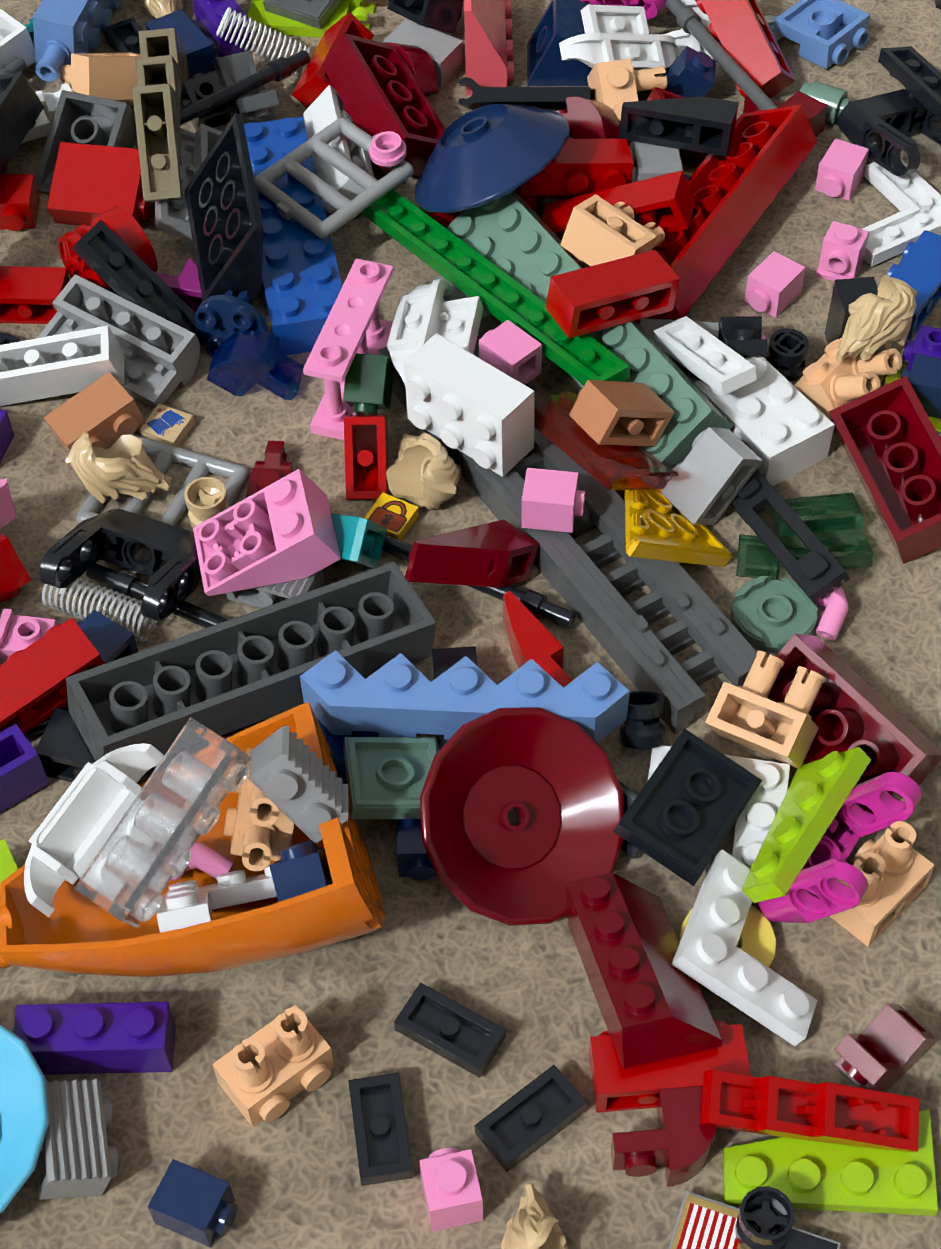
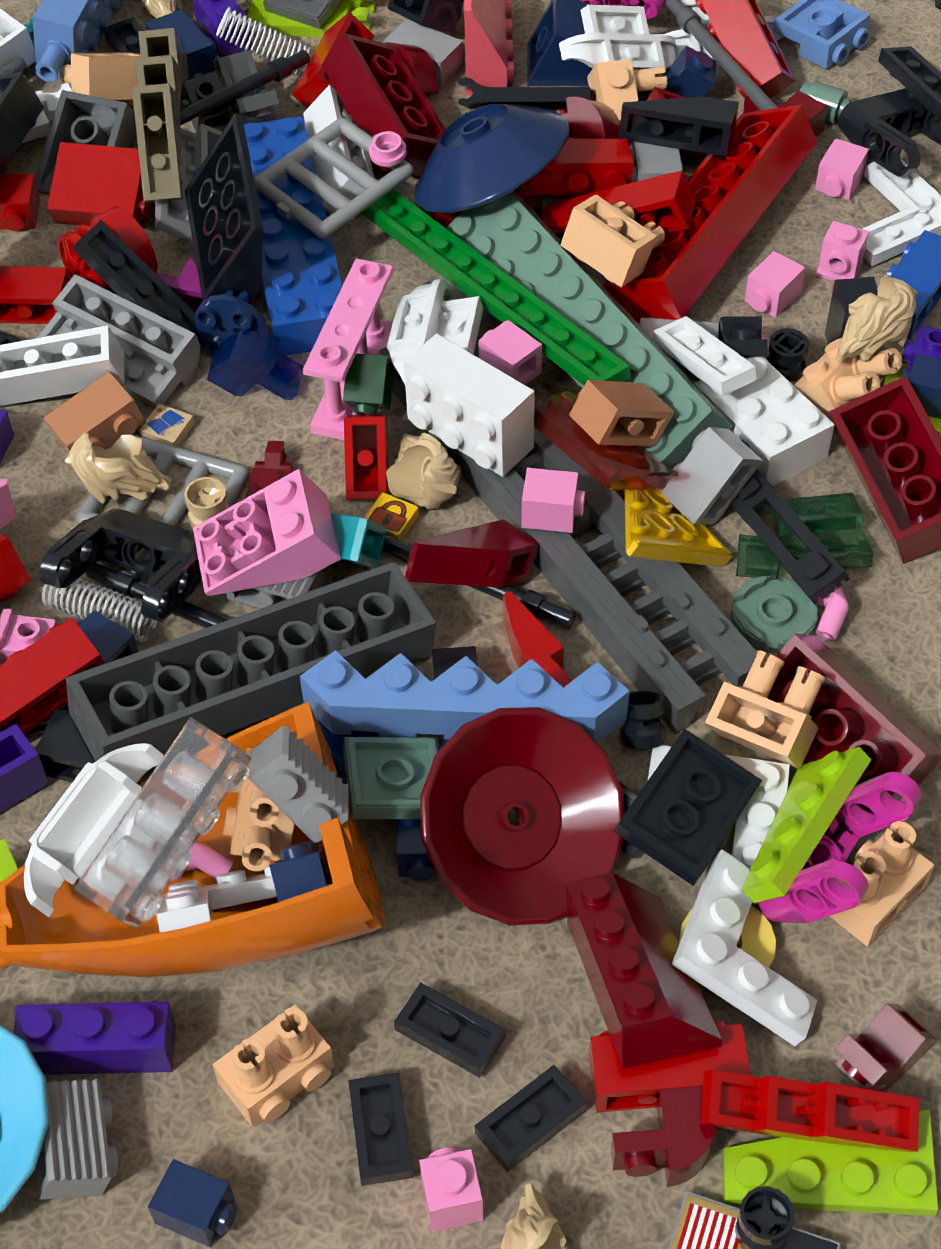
(612, 293): red brick -> none

